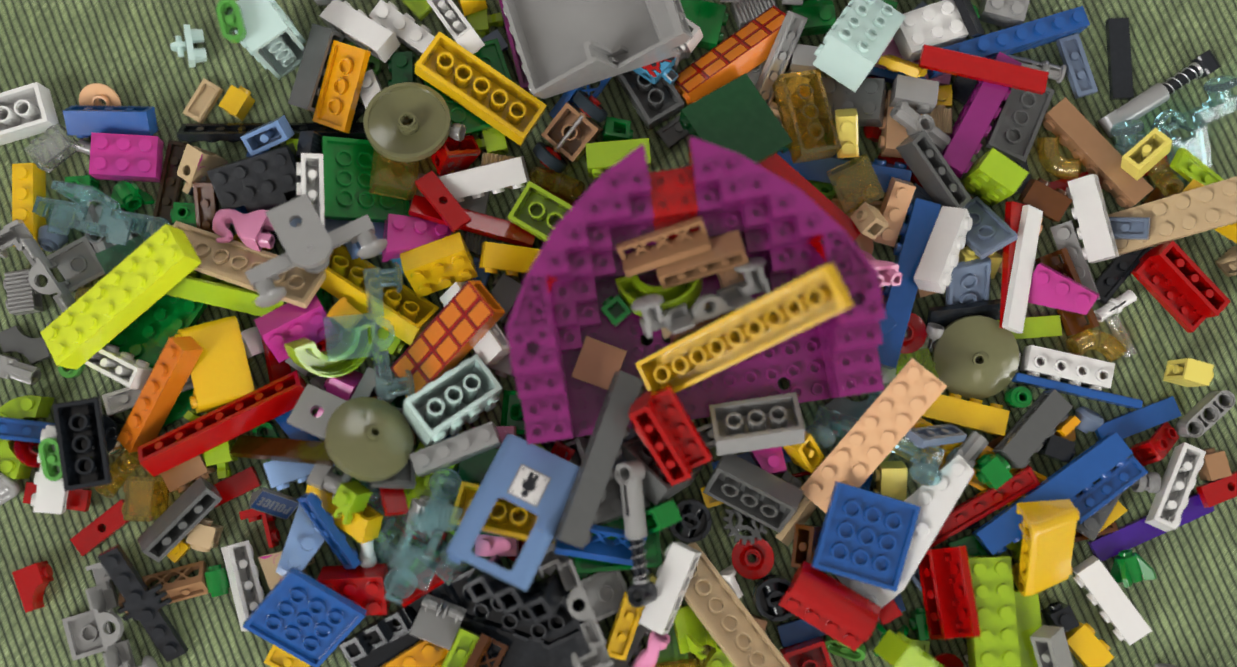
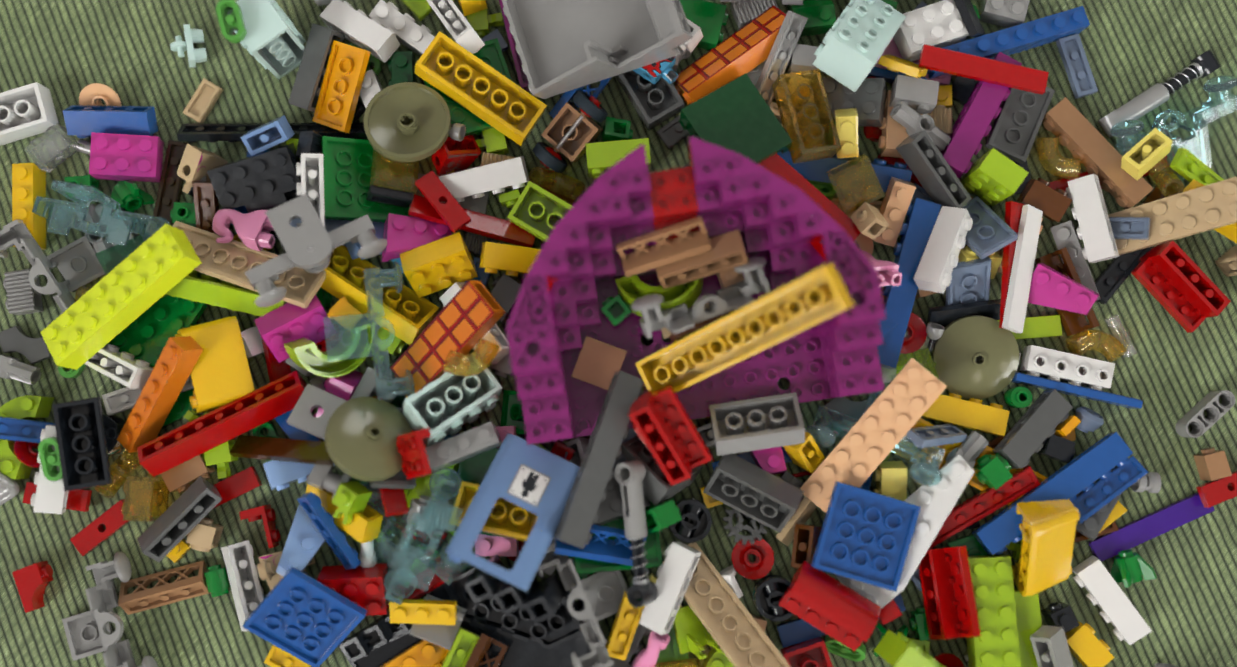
(50, 241): sand blue cone -> none
(143, 602): black hinge -> none
(237, 102): yellow brick -> none
(266, 570): none -> tan plate
(273, 503): slope -> none
(389, 196): none -> black tile
(414, 453): none -> red piece
(424, 612): none -> yellow plate
(472, 363): none -> clear yellow cylinder
(509, 198): none -> lime plate
(1055, 72): light grey pin -> none
(1115, 305): white pin -> none
(1119, 59): black tile -> none
(1141, 419): blue tile -> none
(1157, 446): red bracket -> none
(1176, 487): white brick -> none
(1188, 372): light yellow brick -> none

